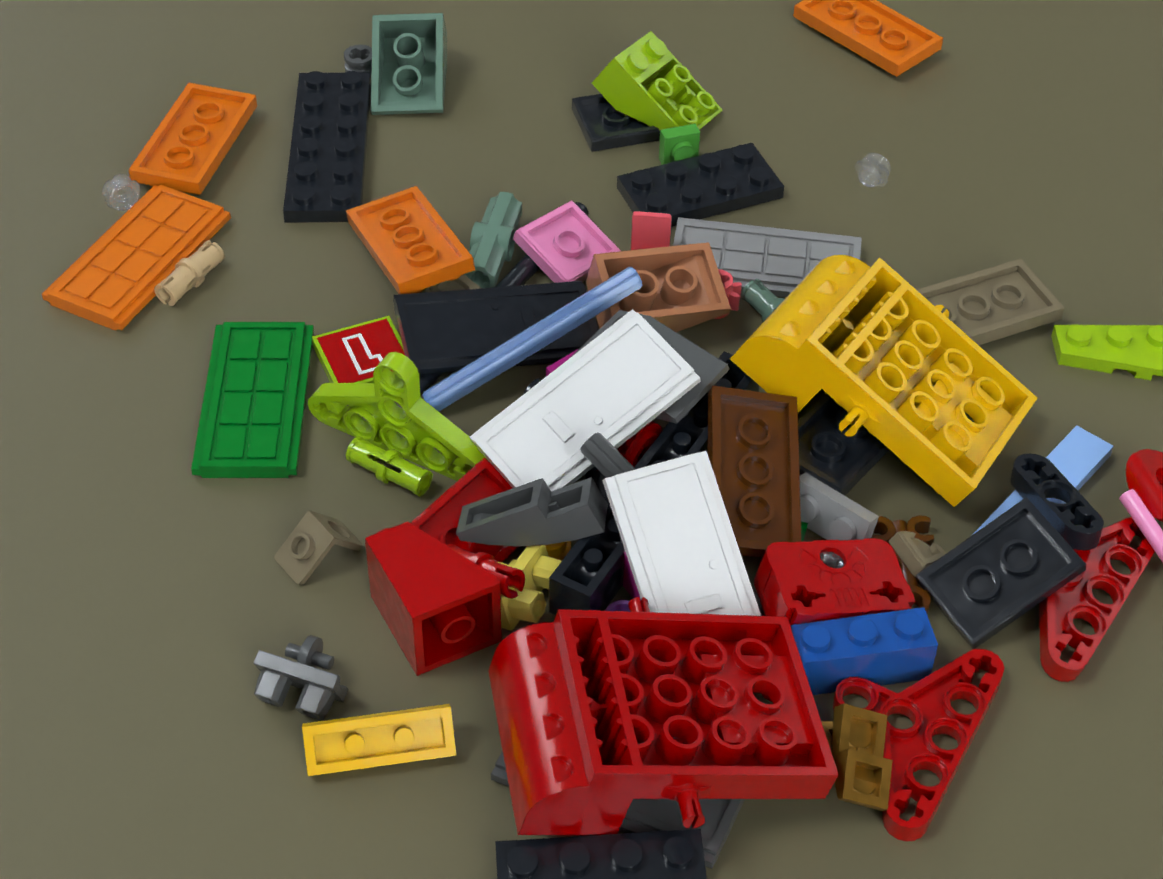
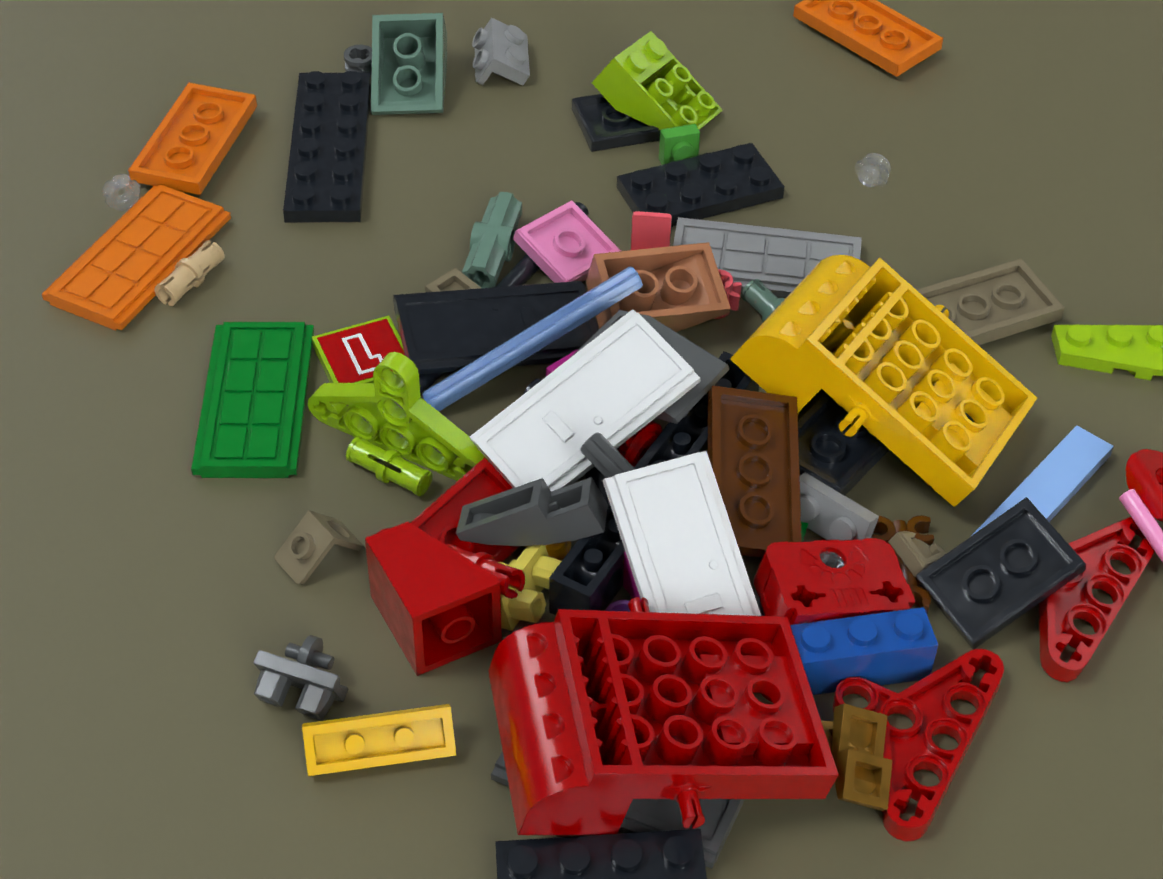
(410, 241): orange plate -> none
(501, 51): none -> light grey bracket
(1076, 520): black beam -> none

